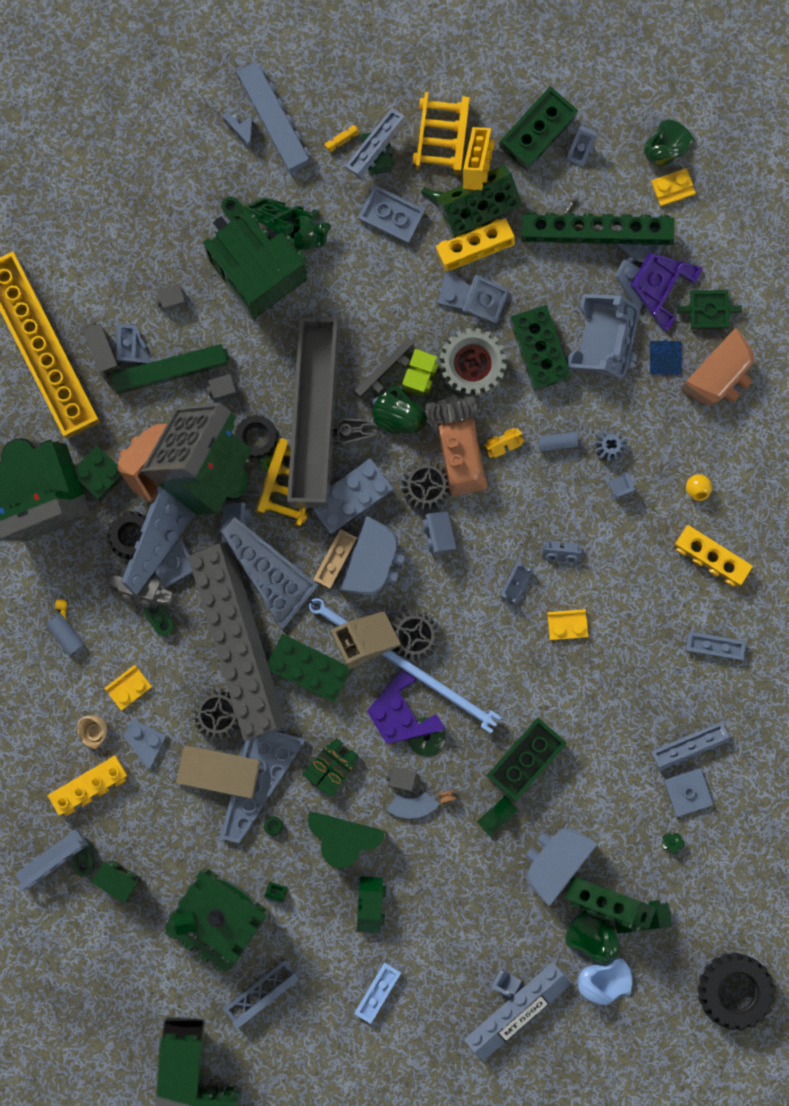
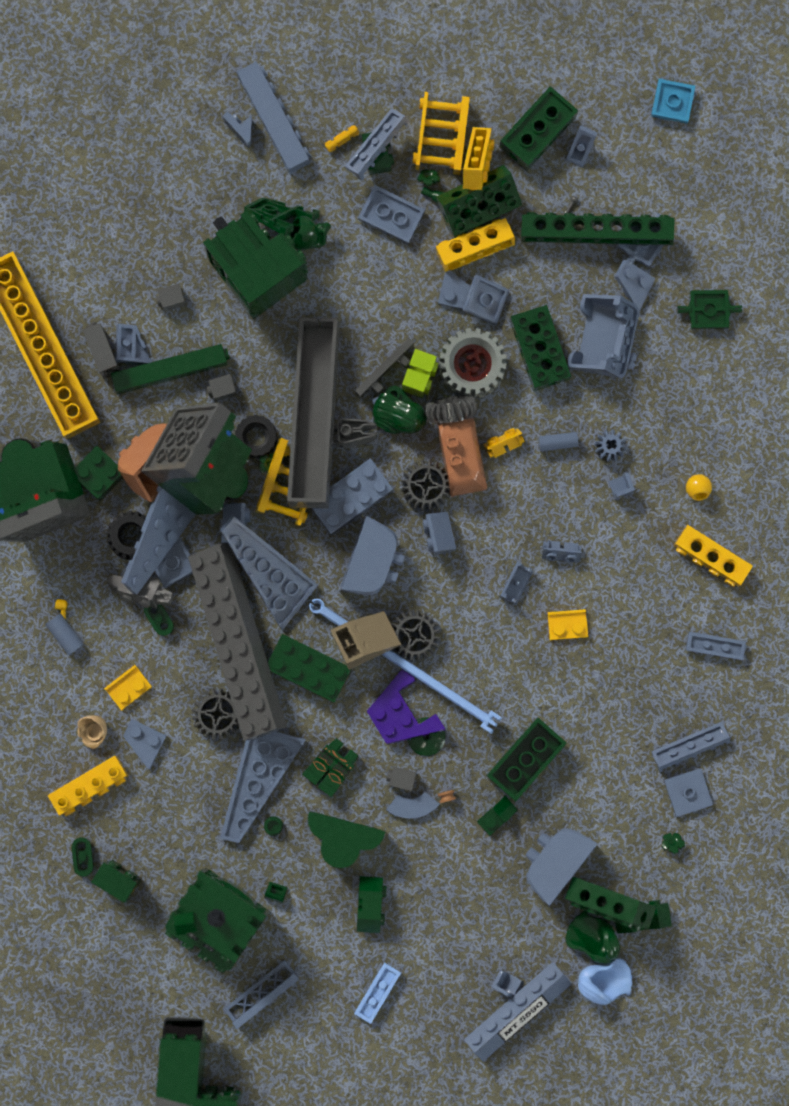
(51, 860): sand blue fence -> none
(218, 771): dark tan slope -> none
(236, 212): dark green plate -> none
(335, 559): tan plate -> none
(428, 177): none -> dark green plant
(655, 282): dark purple wing -> none
(665, 357): clear blue piece -> none
(668, 143): dark green piece -> none
(673, 101): none -> dark azure plate
(673, 187): yellow plate -> none
(722, 371): nougat hips -> none
(761, 1000): black tyre -> none

